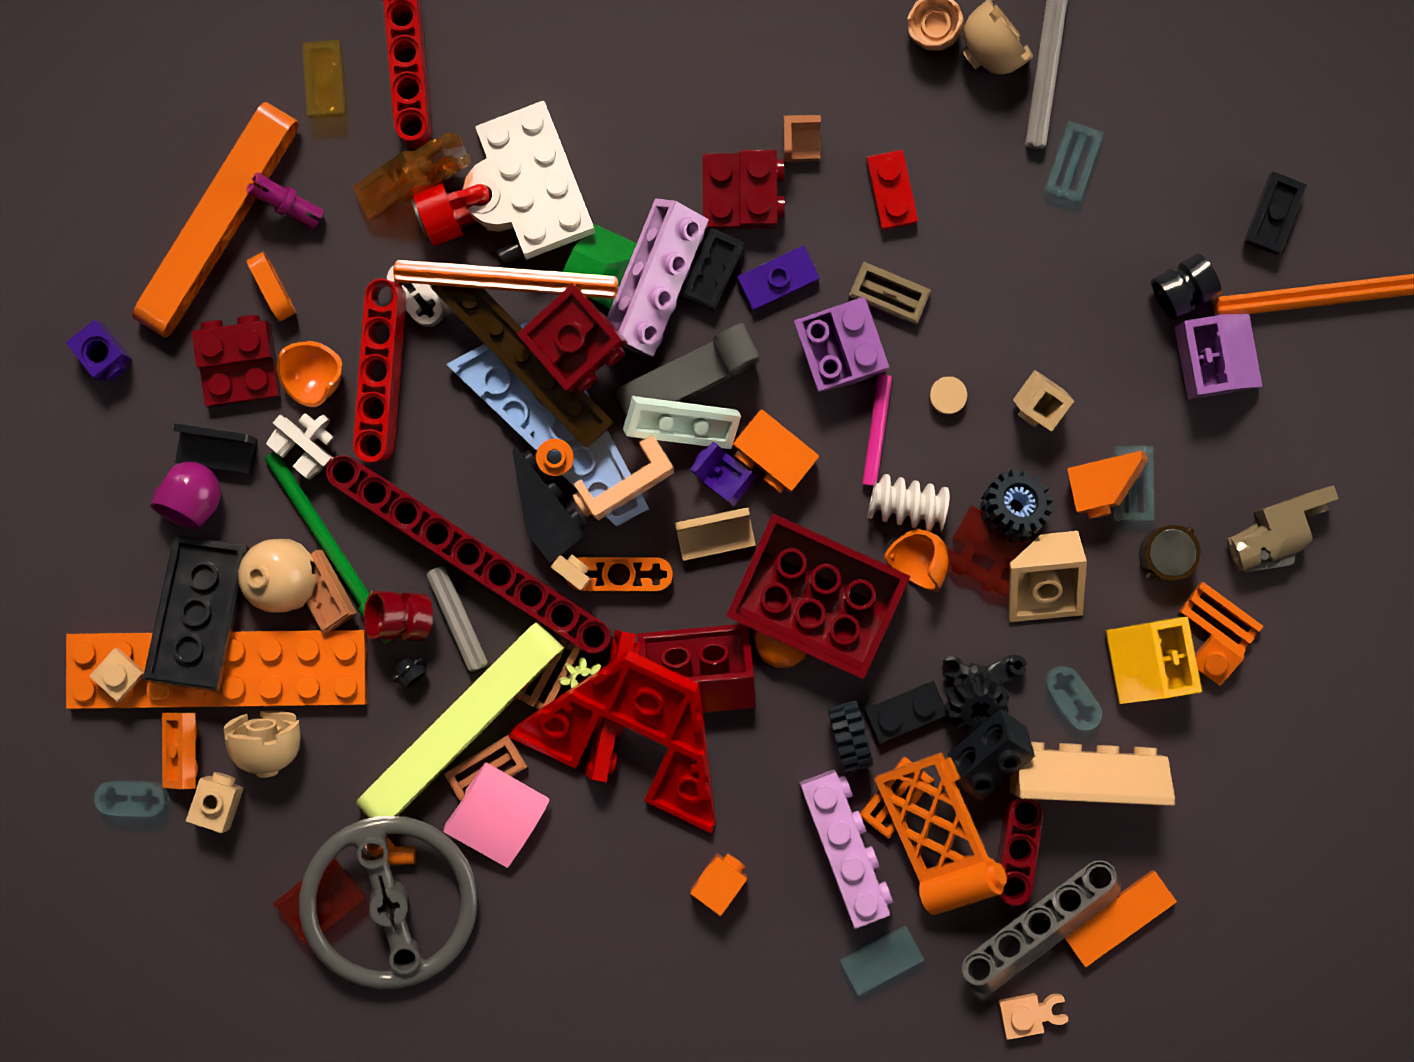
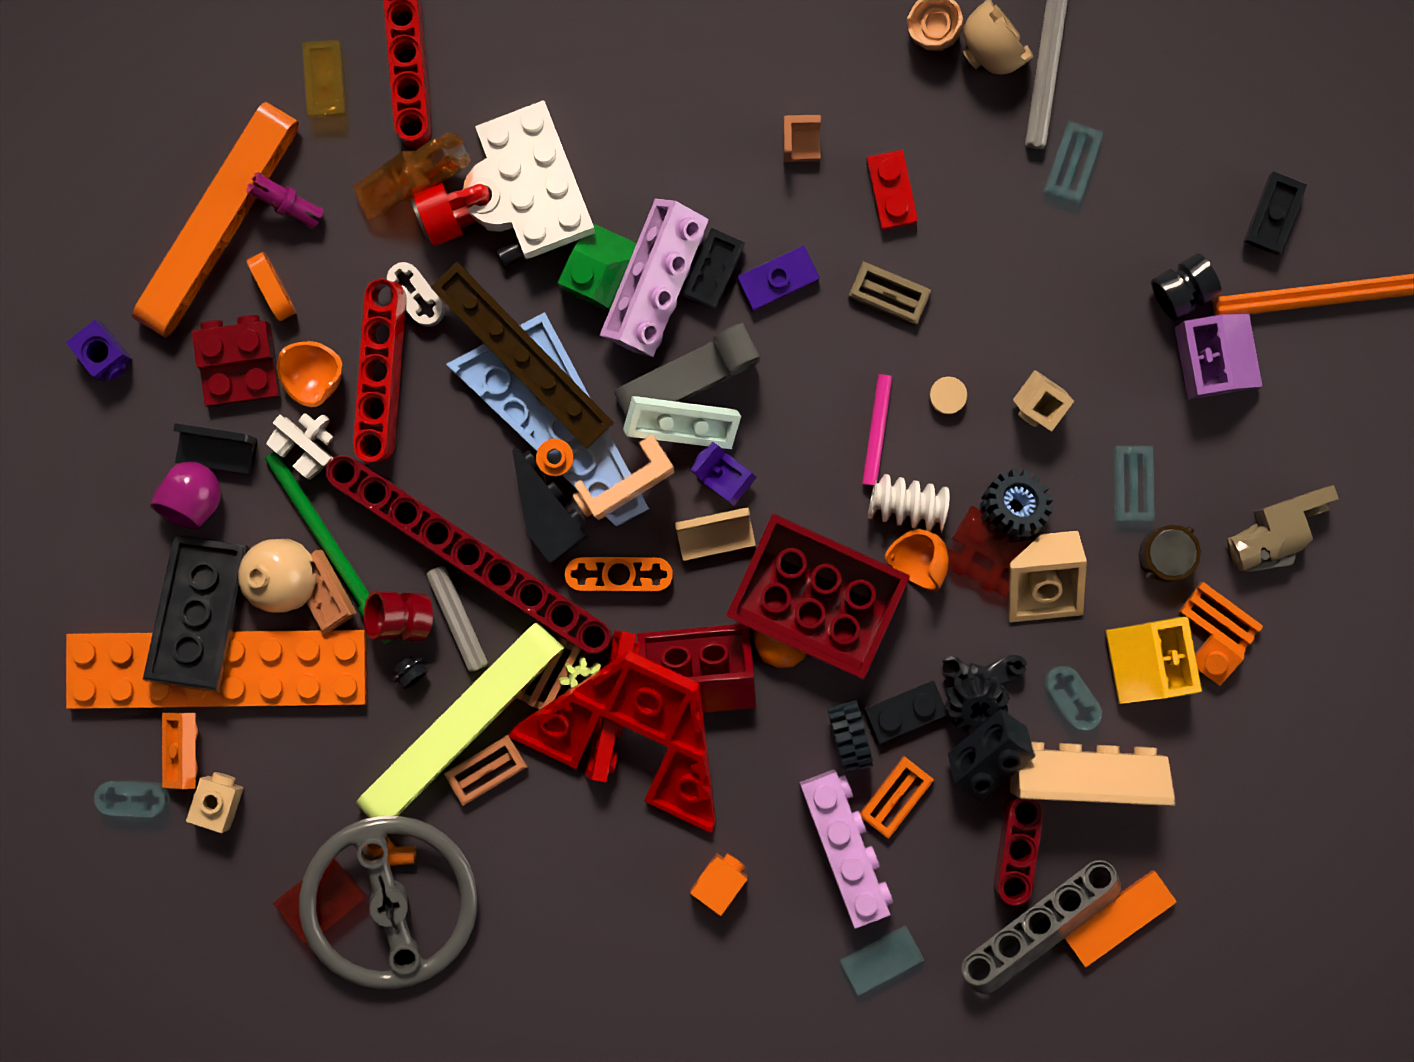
(117, 674): tan plate -> none
(264, 743): tan cylinder -> none
(496, 815): bright pink slope -> none
(503, 278): axle -> none
(573, 339): dark red plate -> none
(573, 571): tan plate -> none
(742, 189): dark red plate -> none
(774, 452): orange brick -> none
(842, 345): medium lavender slope -> none
(949, 883): orange piece -> none
(1024, 1014): light nougat plate -> none
(1105, 482): orange slope -> none

